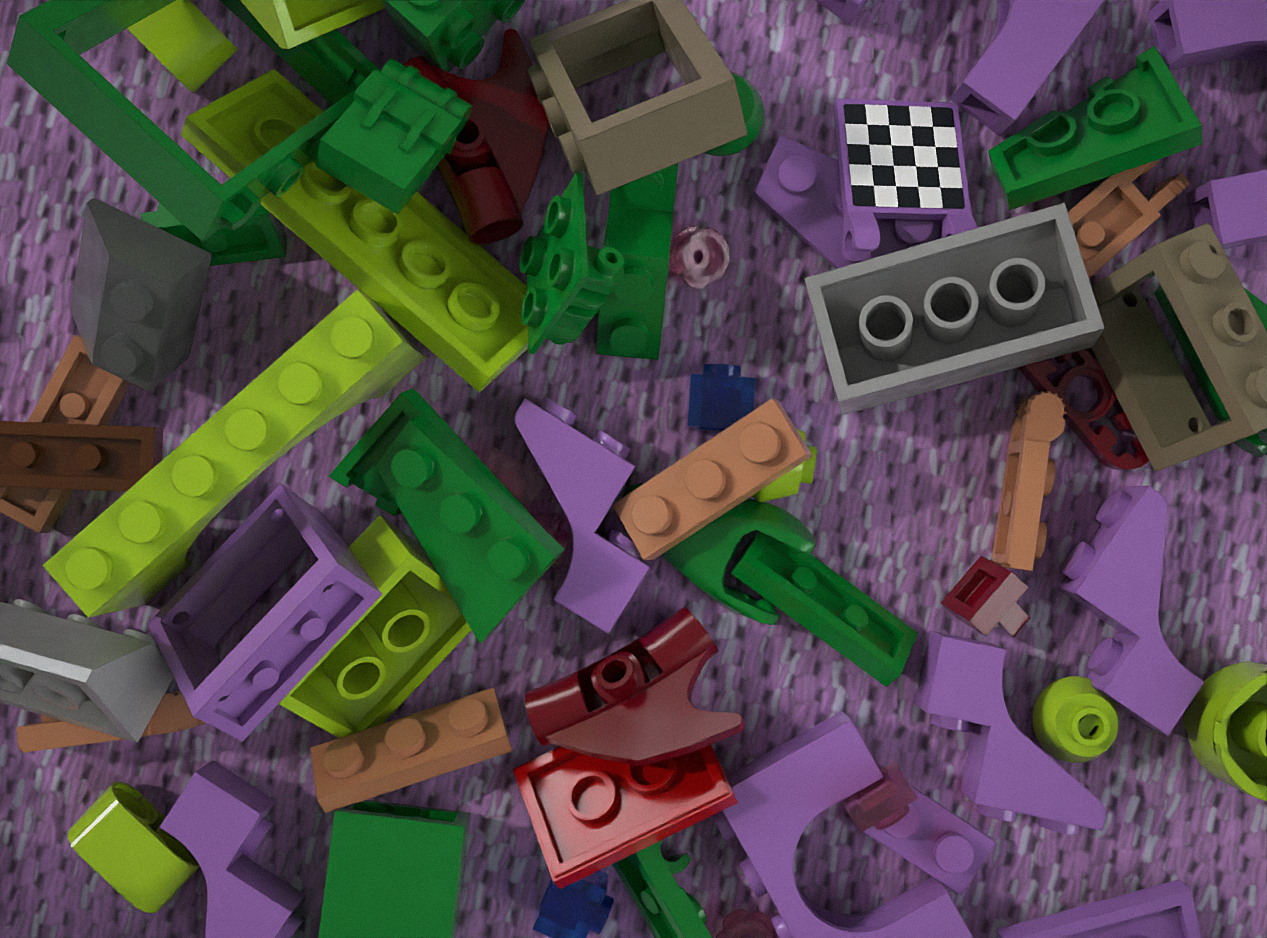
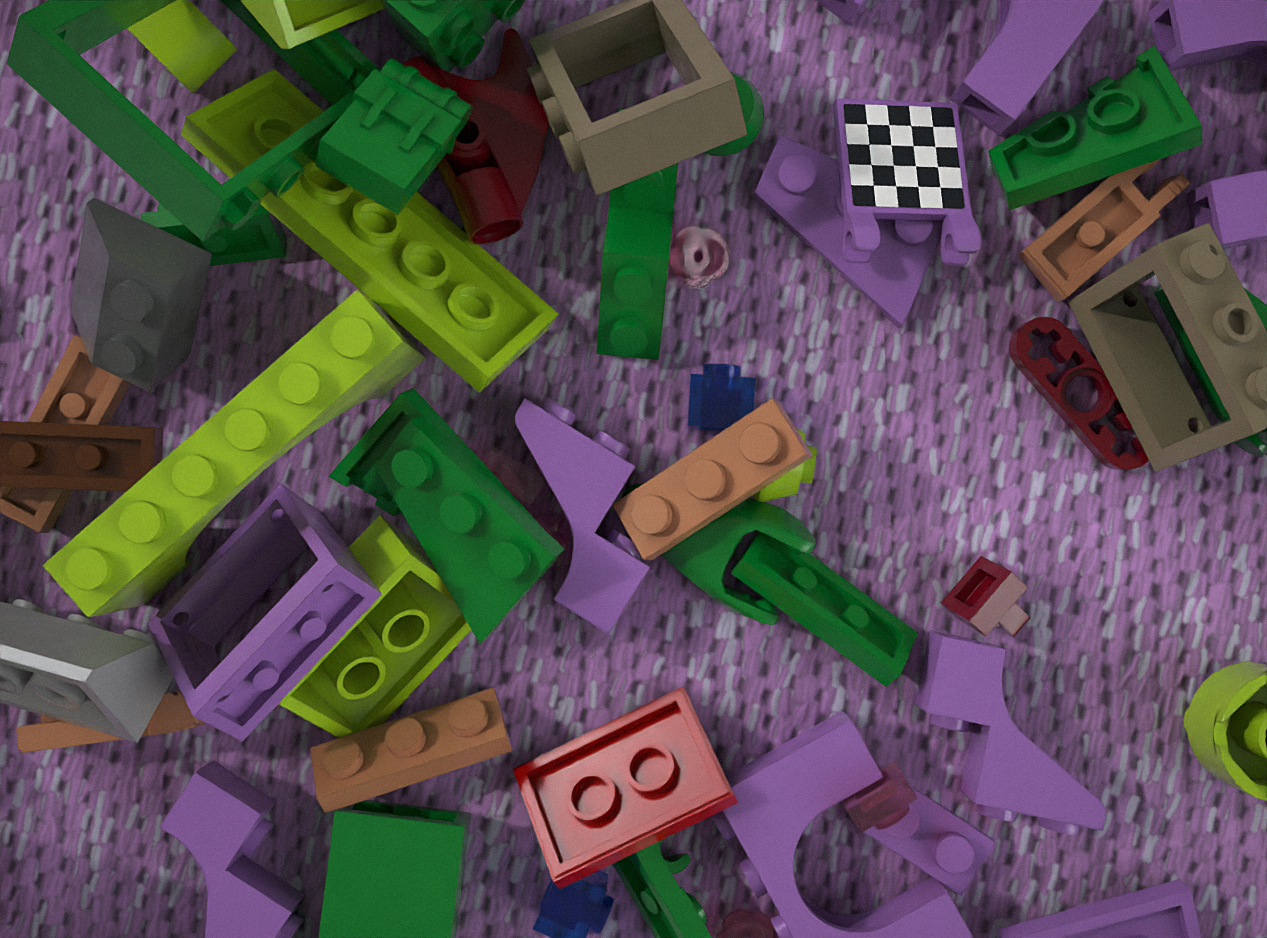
(130, 849): lime beam -> none
(564, 274): green hinge -> none
(635, 700): dark red pin -> none
(954, 309): light grey slope -> none
(1027, 478): nougat hinge -> none
(1074, 720): lime cone -> none
(1121, 584): medium lavender arch -> none

